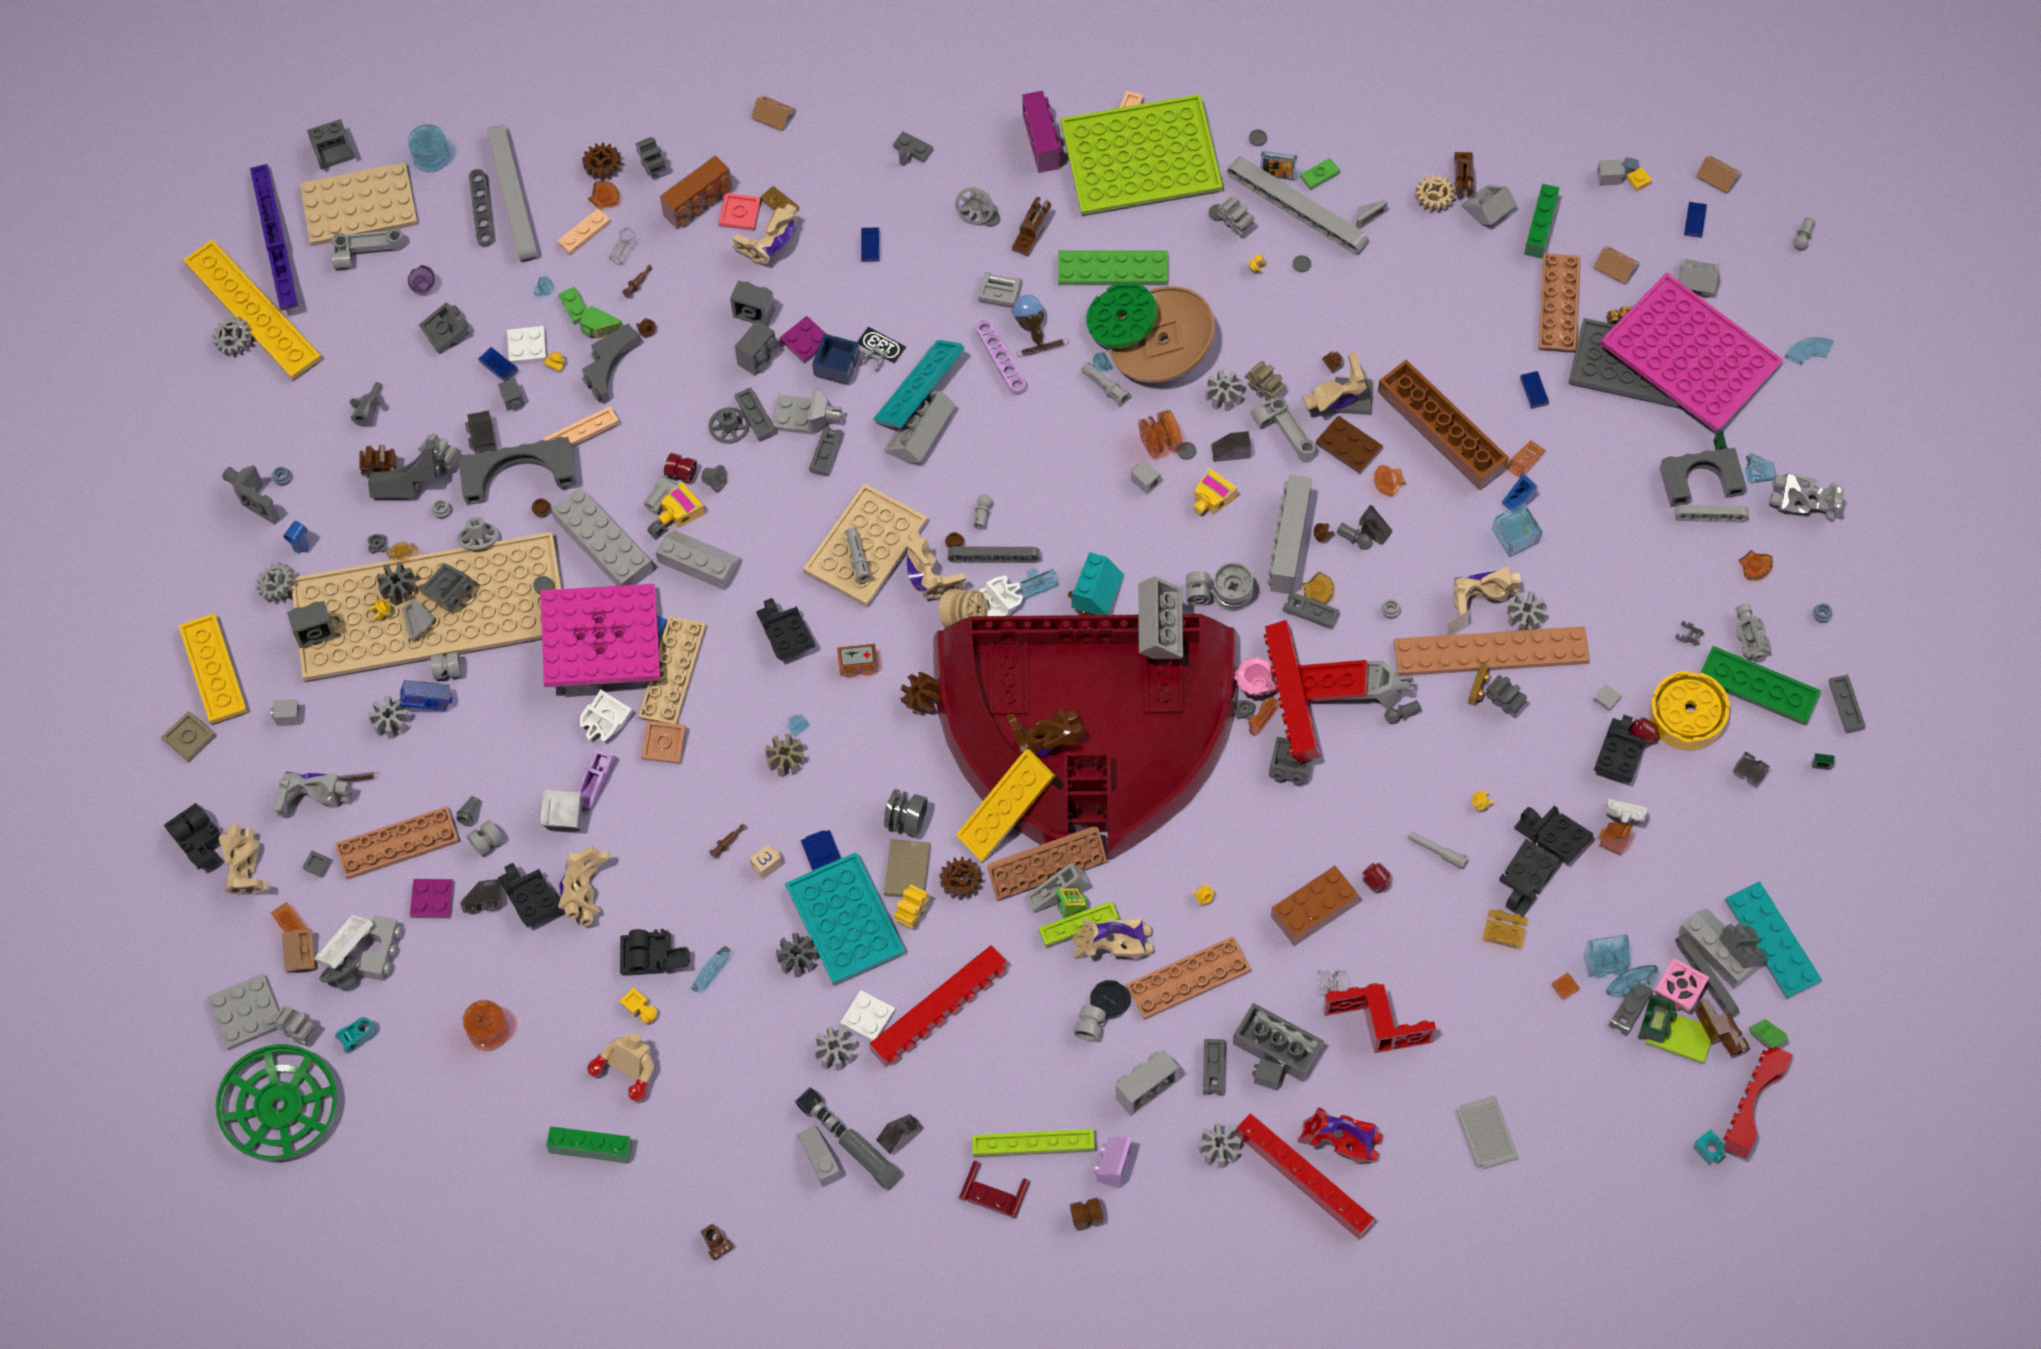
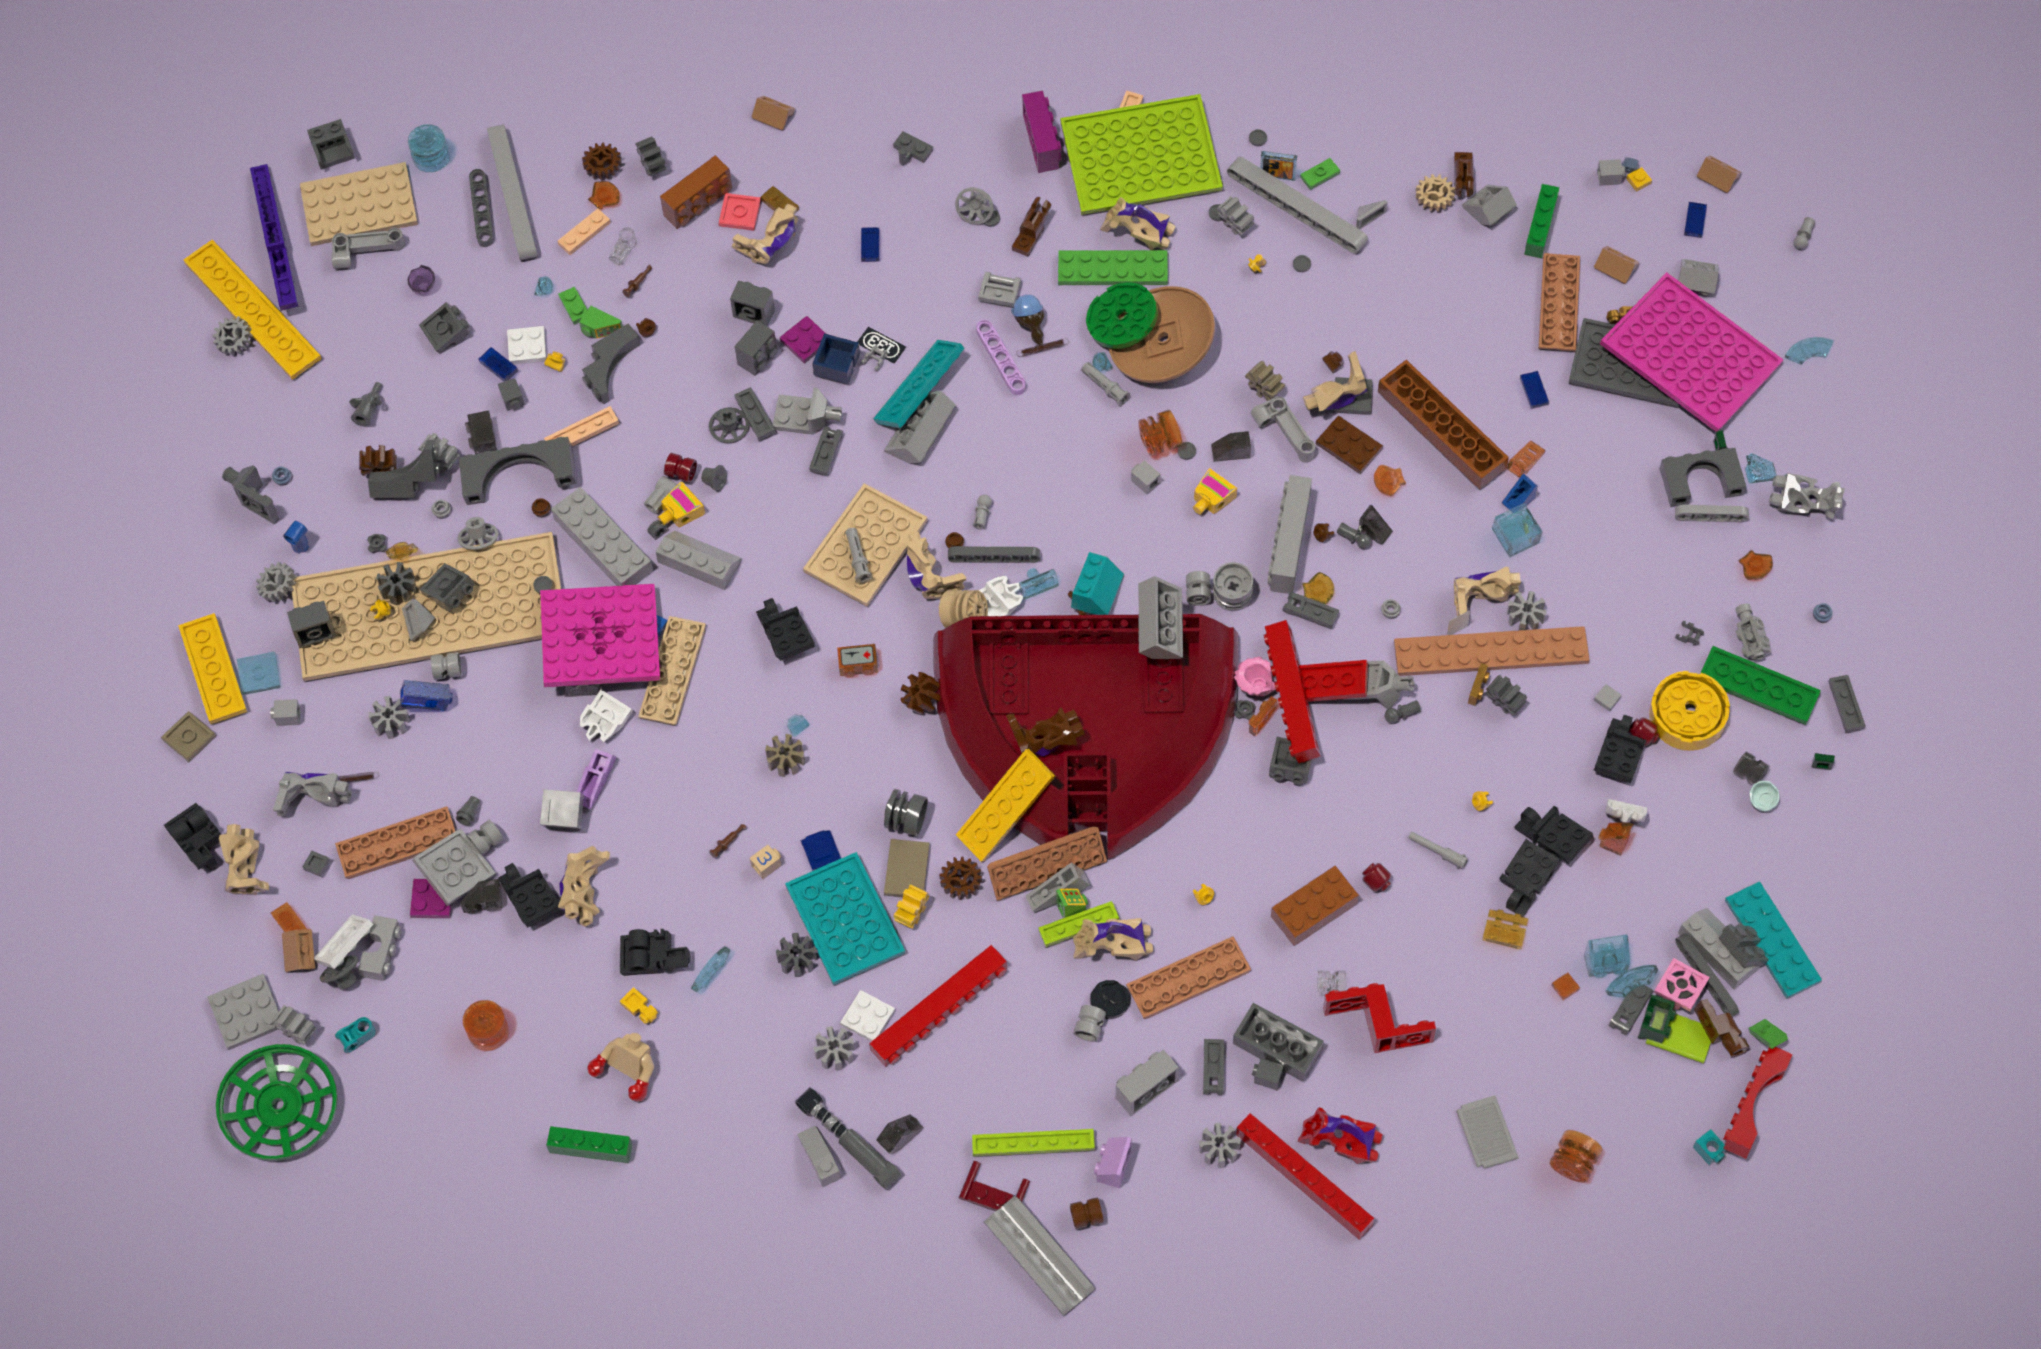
(258, 673): none -> clear light blue tile
(453, 866): none -> light grey plate
(663, 742): nougat plate -> none
(719, 1245): reddish brown plate -> none
(1039, 1255): none -> light grey plate
(1151, 222): none -> tan hips
(1224, 390): light grey gear -> none
(1576, 1156): none -> clear orange wheel
(1764, 796): none -> light aqua hair

